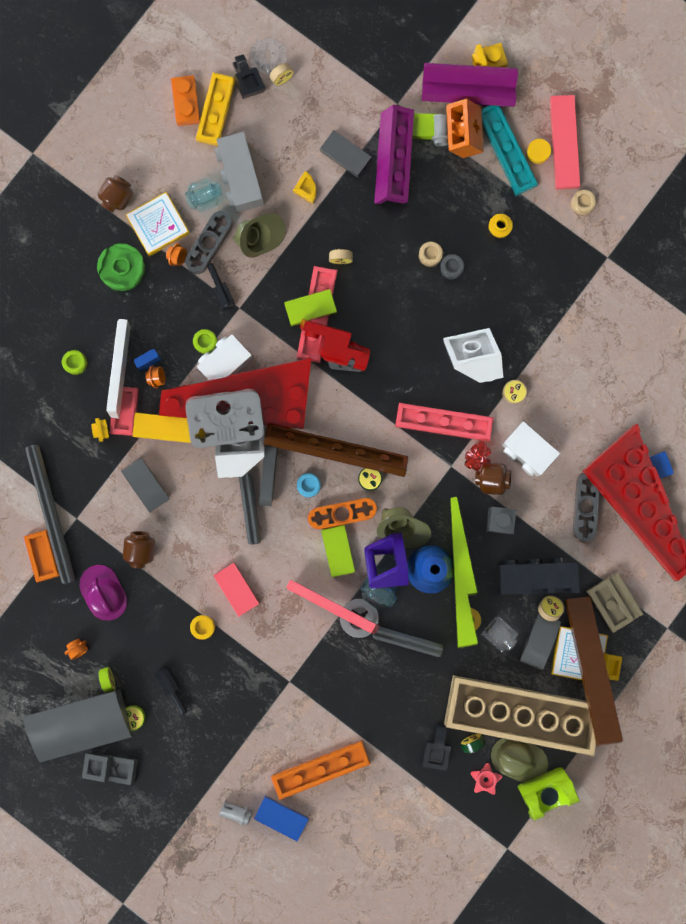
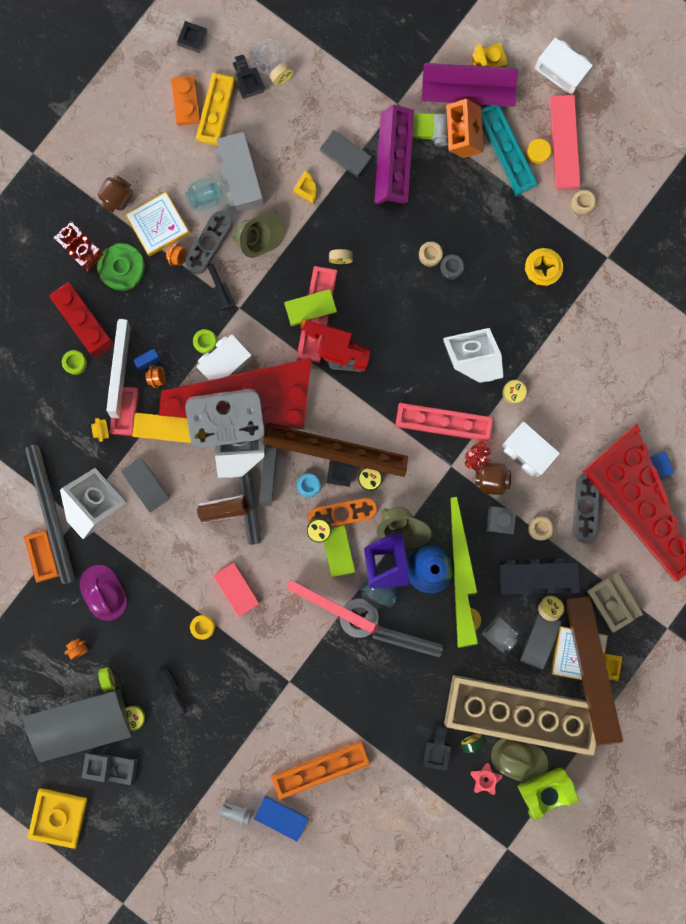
(57, 818): none -> yellow tile
(78, 246): none -> clear red slope
(81, 320): none -> red brick
(90, 502): none -> white slope
(138, 549): reddish brown head -> none
(192, 37): none -> black plate
(223, 509): none -> reddish brown axle
(318, 529): none -> tile
(339, 473): none -> black plate
(498, 232): yellow plate -> none
(540, 528): none -> tan tile
(550, 259): none -> yellow gear
(563, 66): none -> white brick

